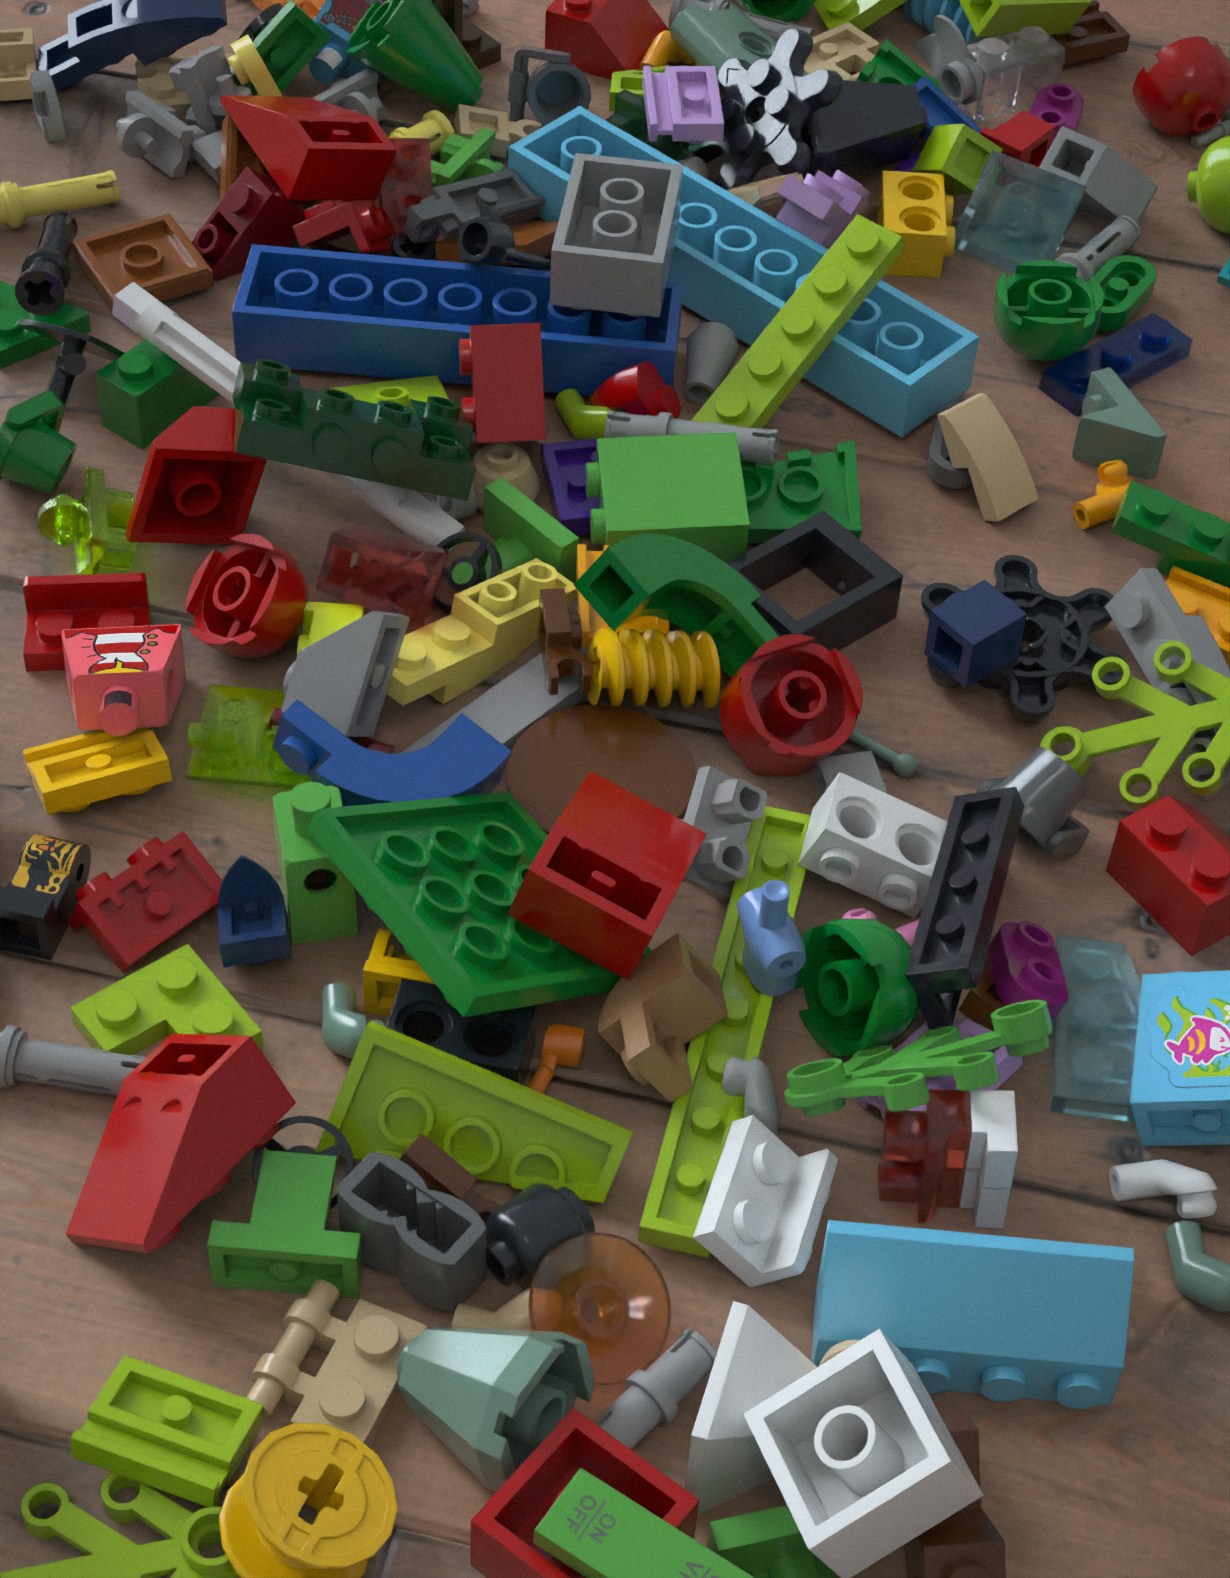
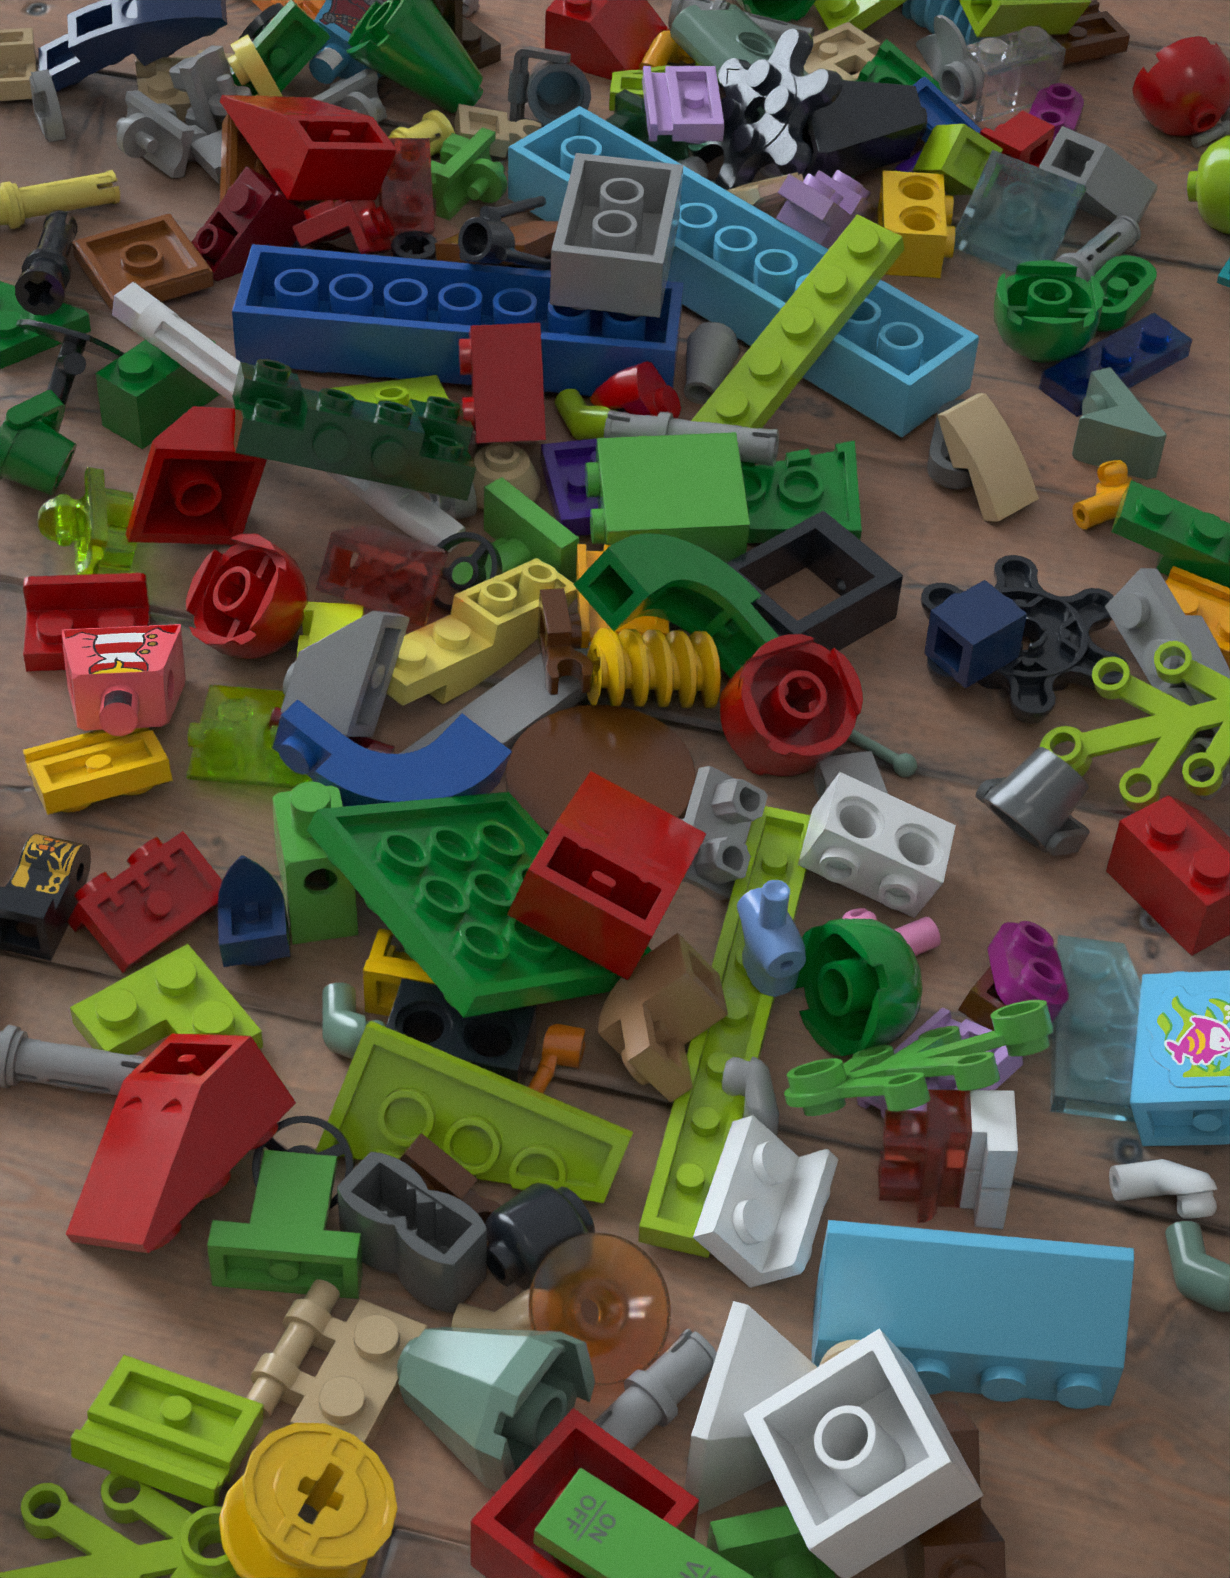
(457, 202): dark grey hinge -> none
(963, 901): black fence -> none

